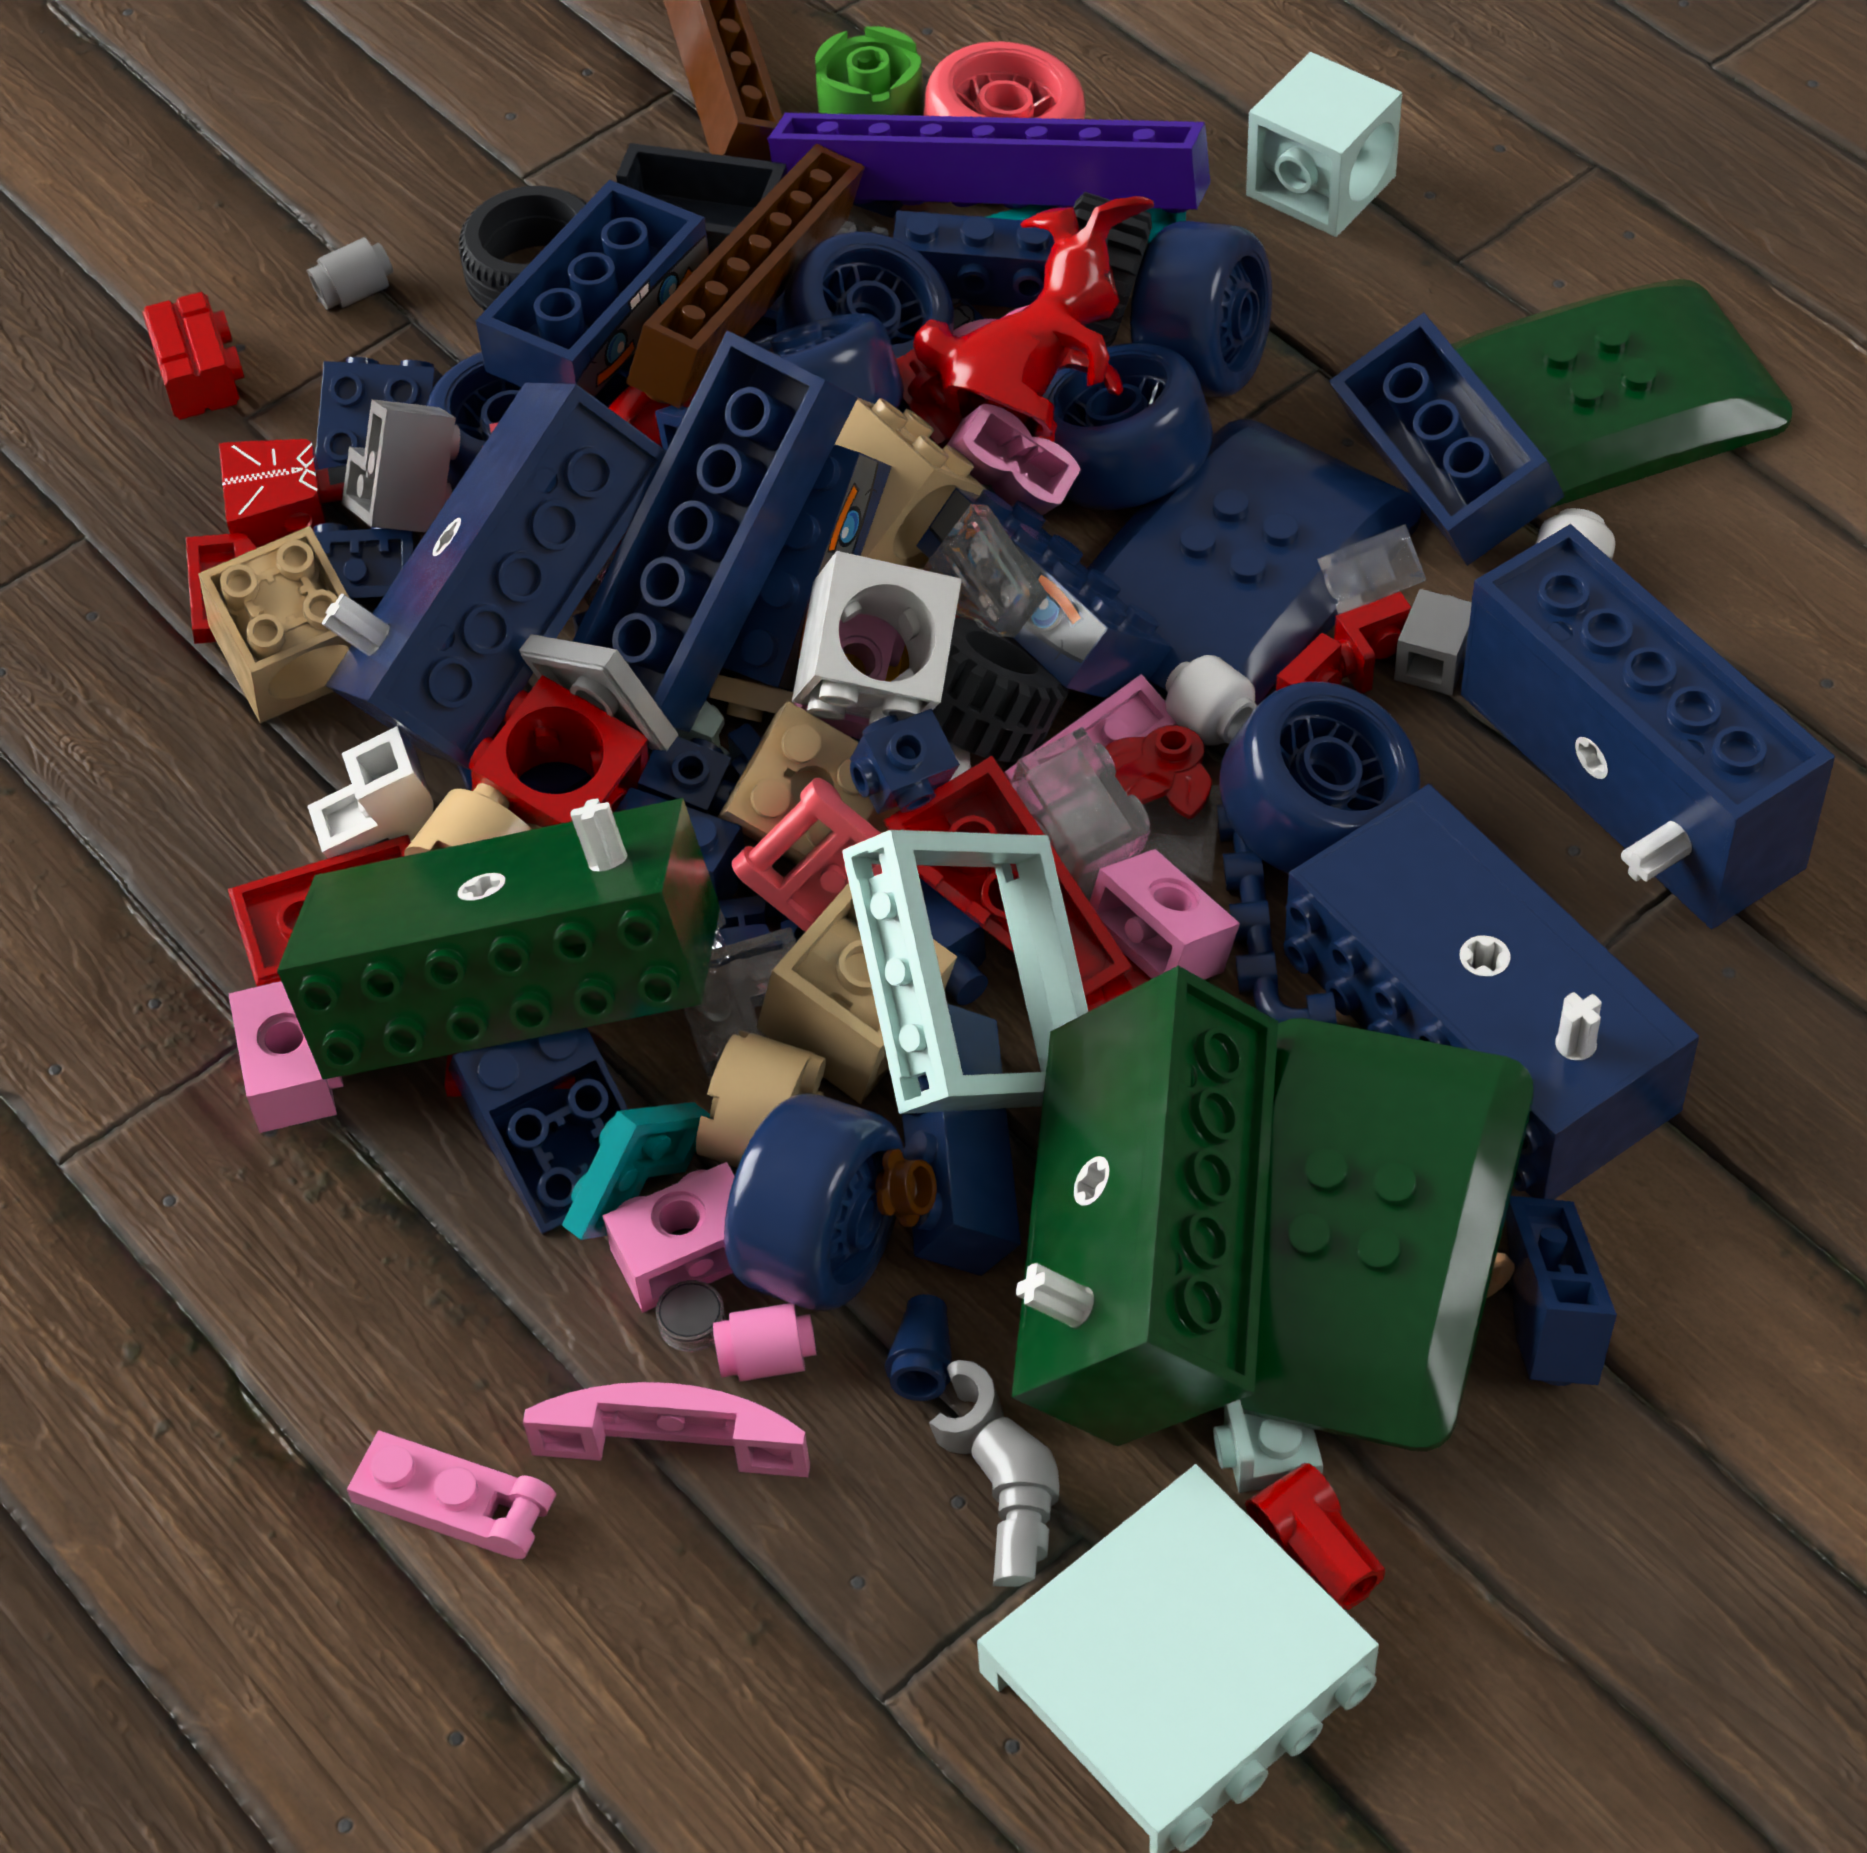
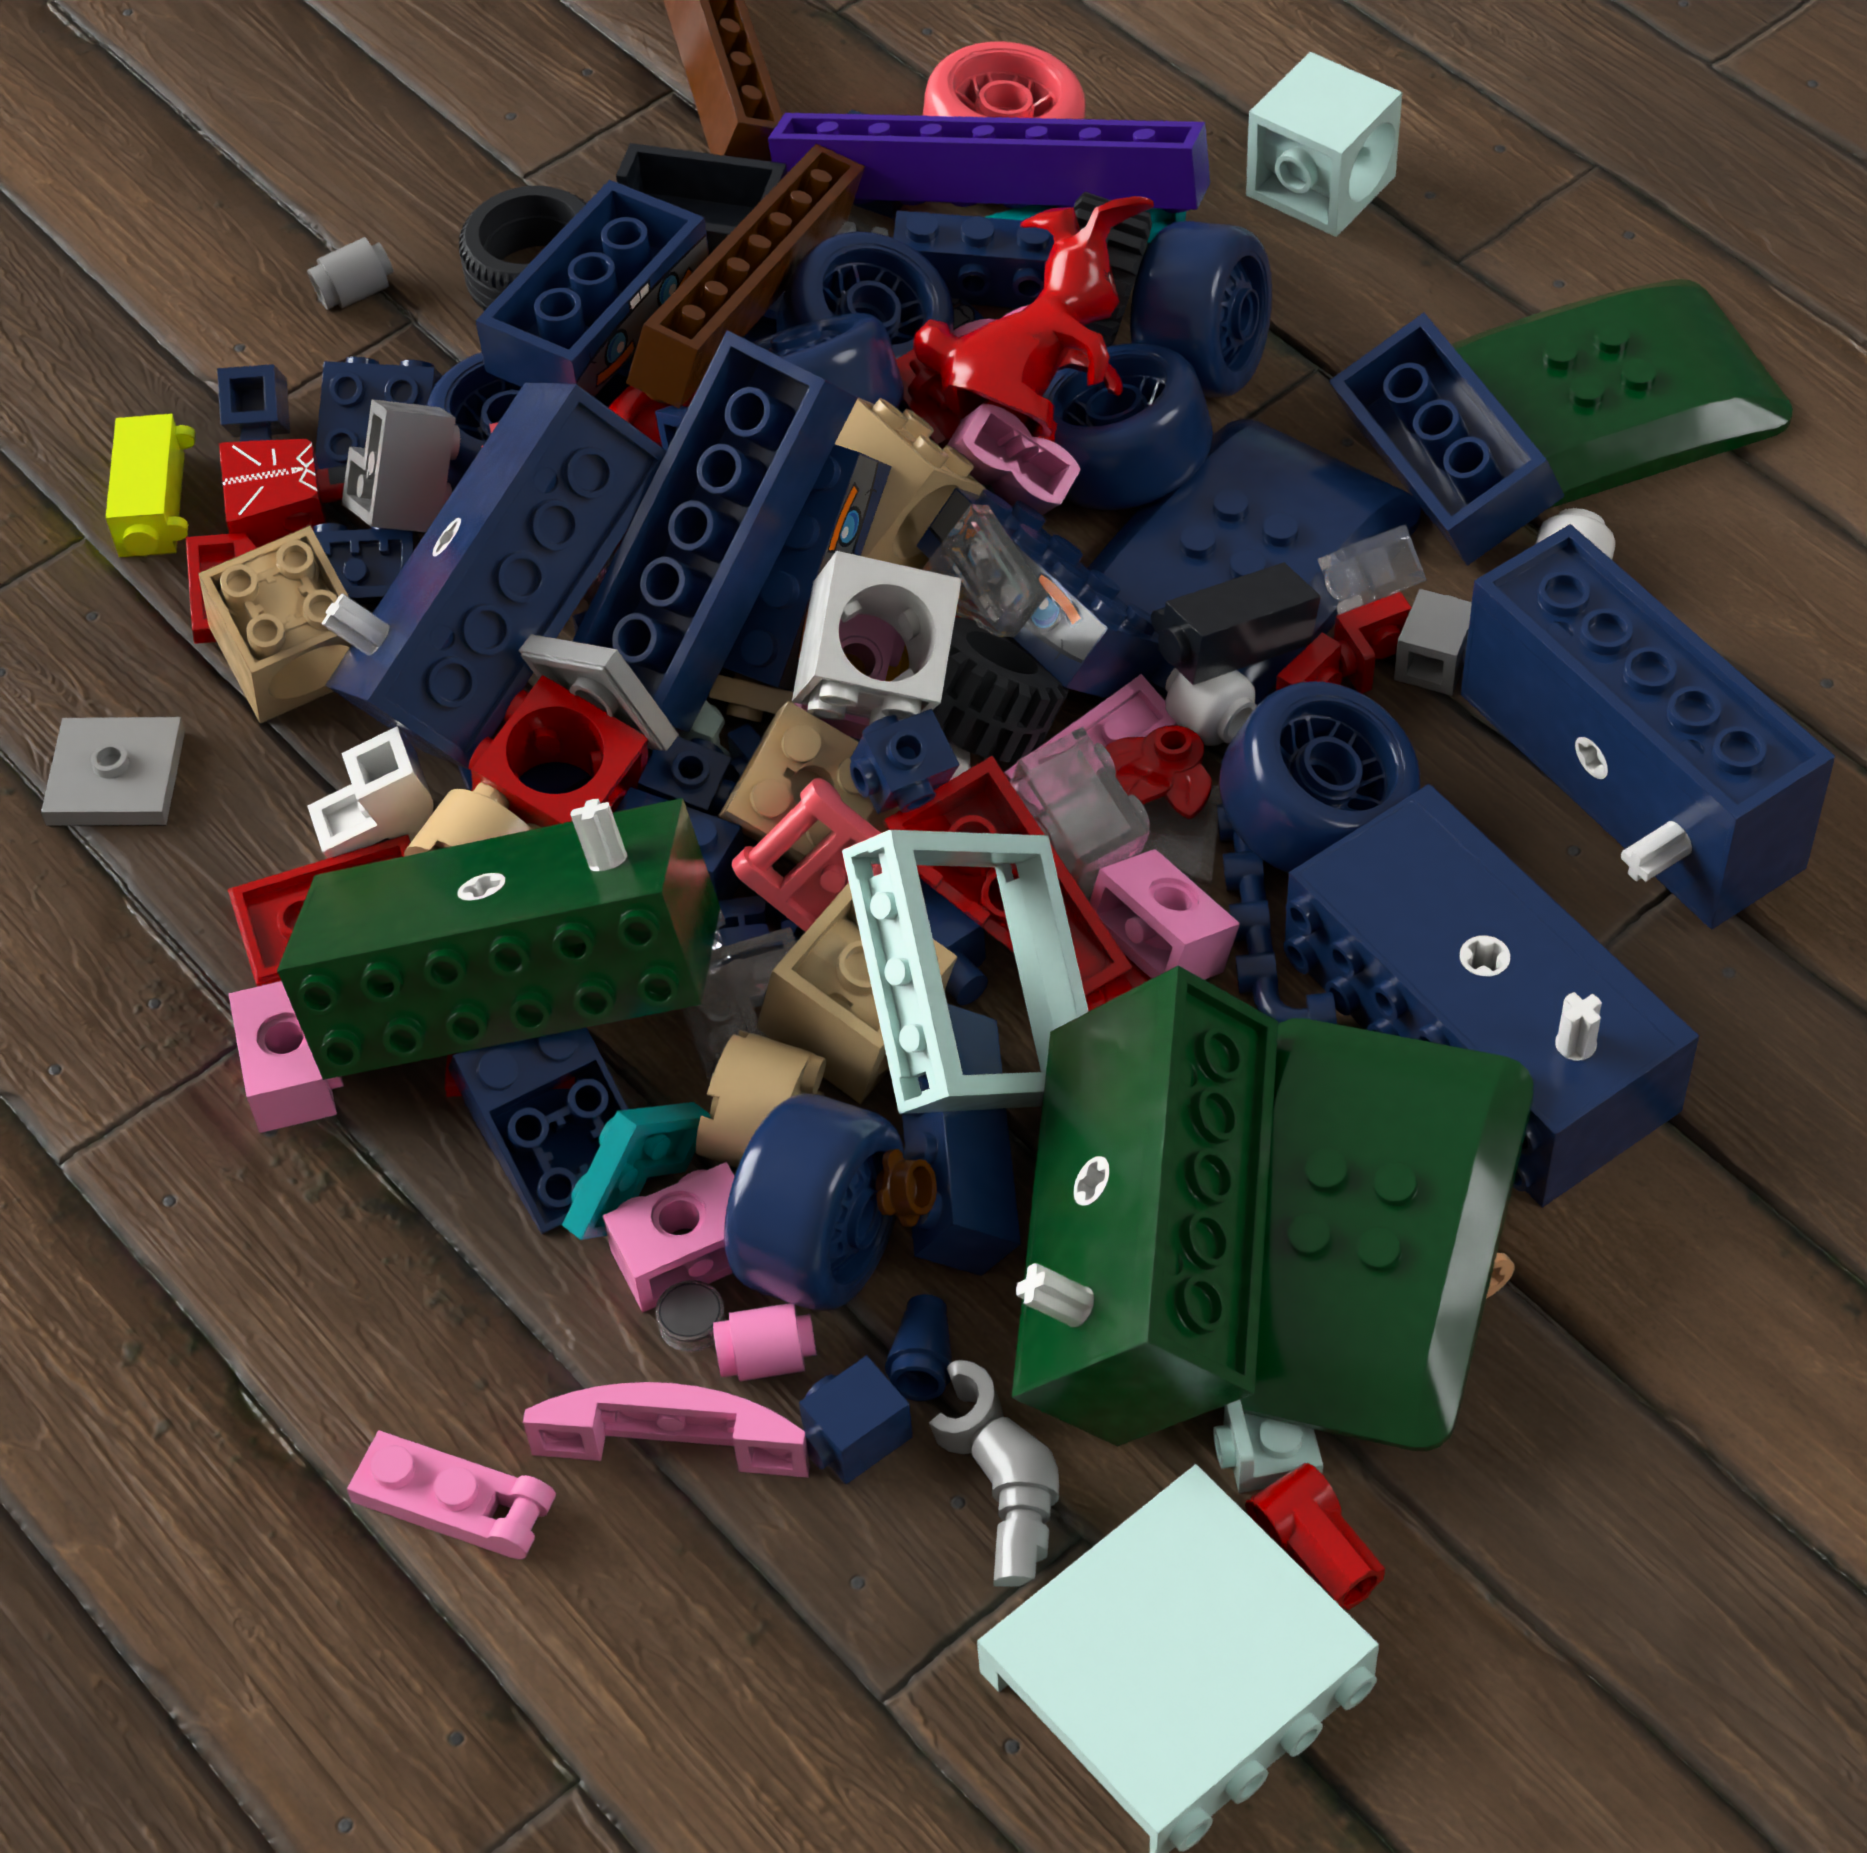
(113, 771): none -> light grey plate
(147, 484): none -> neon yellow brick
(192, 354): red brick -> none
(253, 402): none -> dark blue brick
(854, 1420): none -> dark blue brick
(870, 74): bright green brick -> none
(1236, 623): none -> black brick
(1557, 1293): dark blue slope -> none

